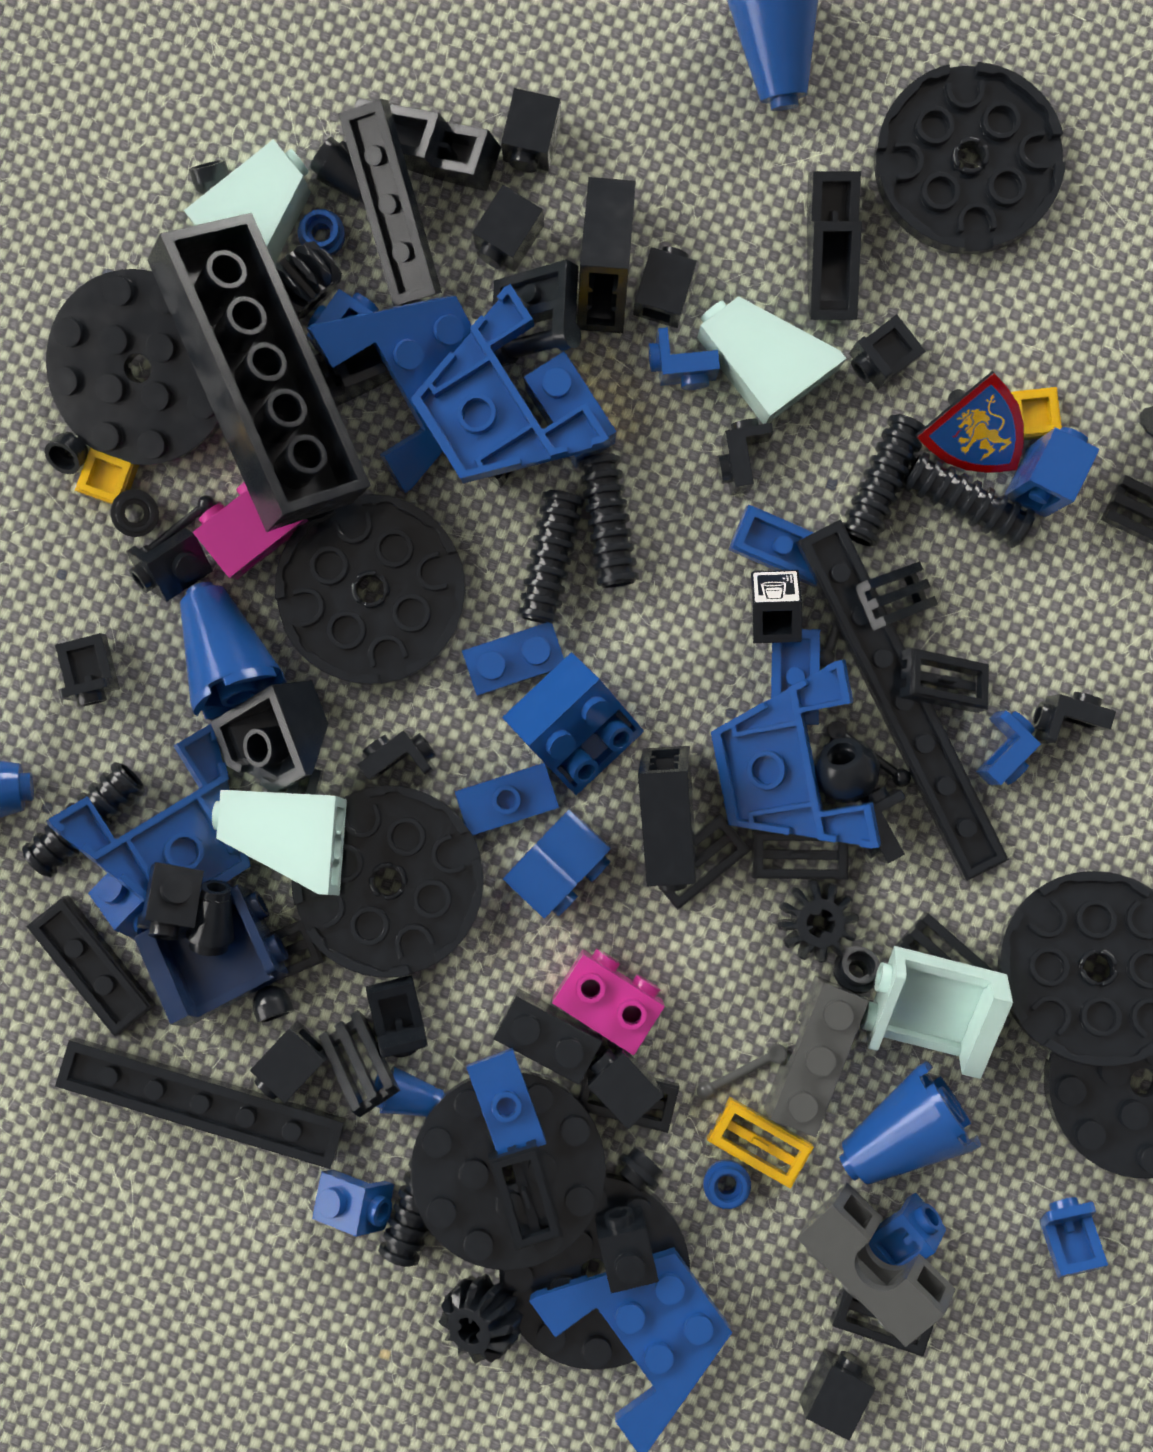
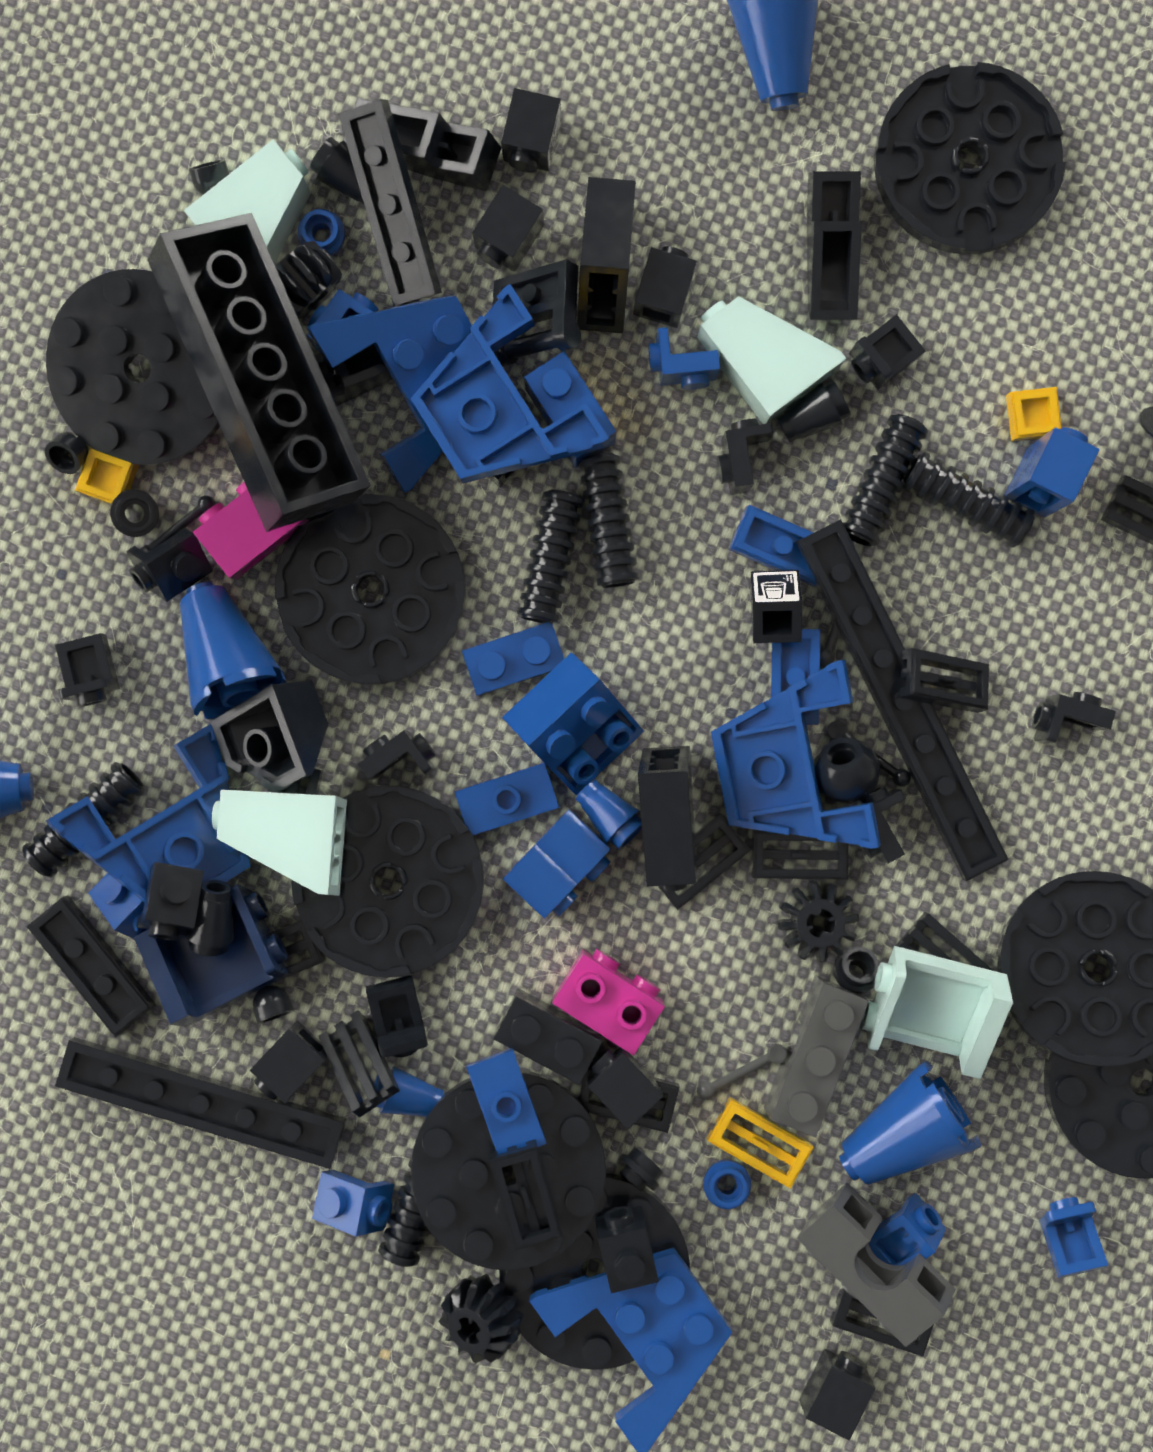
(610, 814): none -> blue cone
(815, 412): none -> black cone
(914, 588): black tile -> none
(978, 429): shield -> none
(1009, 759): blue bracket -> none

